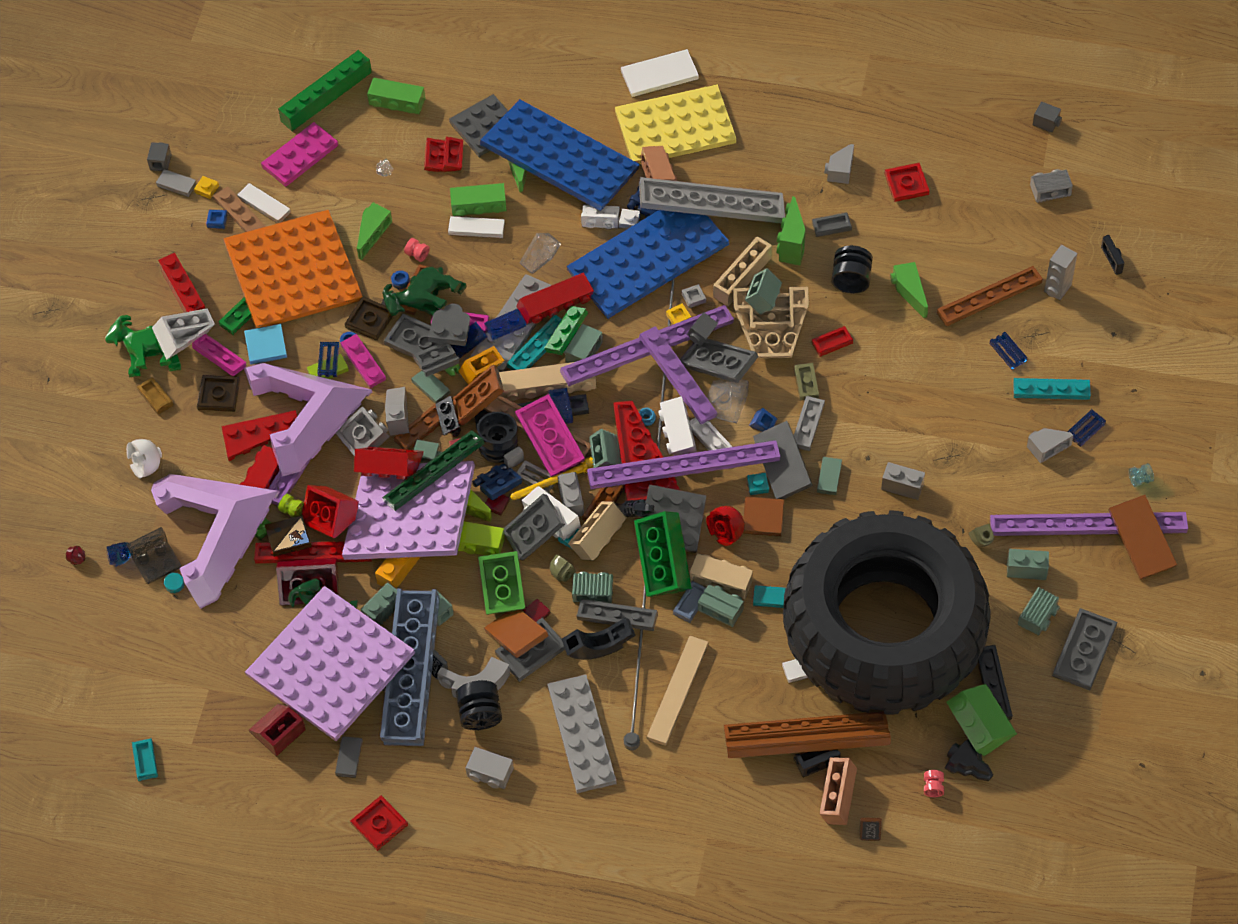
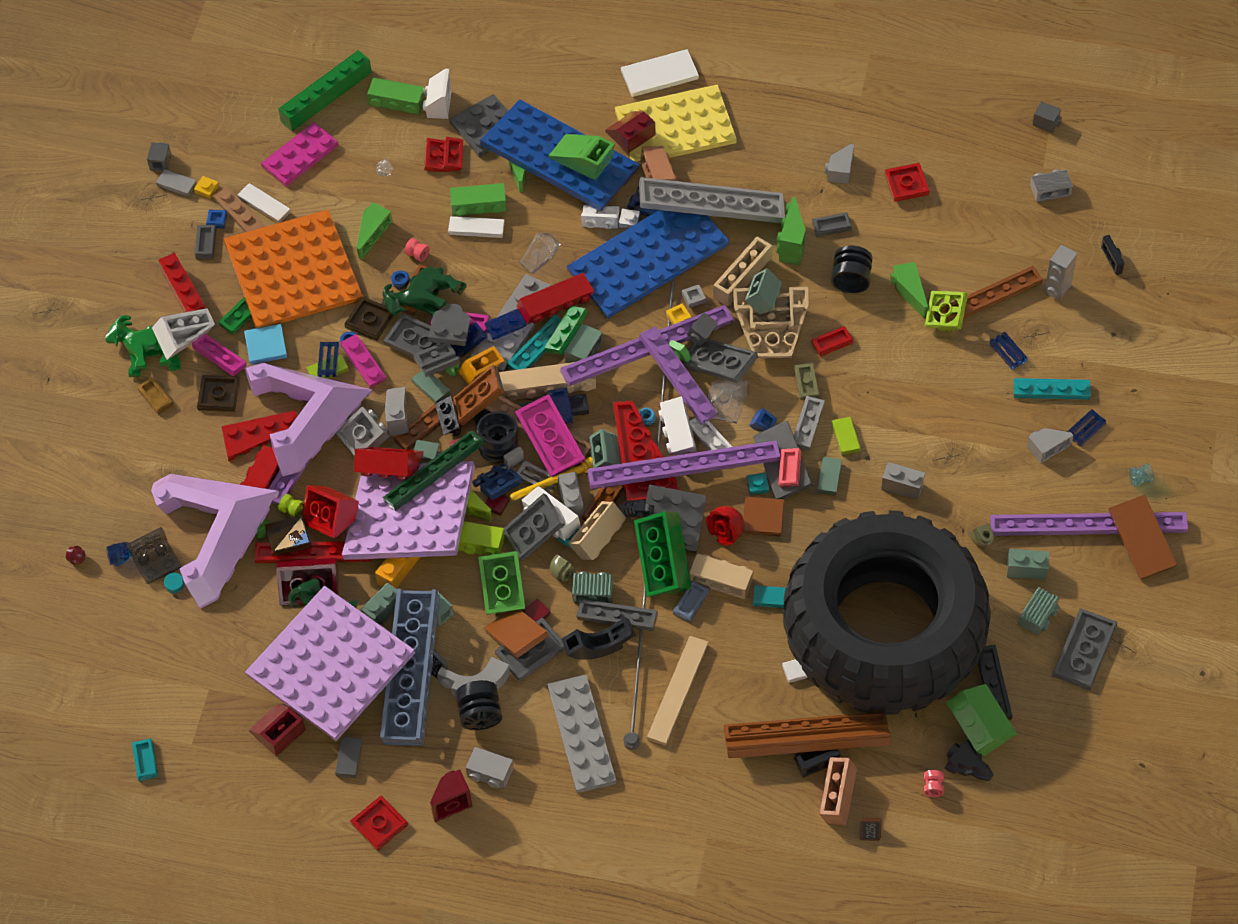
(144, 457): white cylinder -> none
(205, 241): none -> dark grey tile
(438, 96): none -> white slope
(450, 796): none -> dark red slope
(584, 154): none -> bright green slope
(632, 130): none -> dark red slope
(680, 350): none -> bright green plate
(721, 605): sand green brick -> none
(790, 467): none -> coral tile
(845, 436): none -> lime tile
(936, 296): none -> lime piece

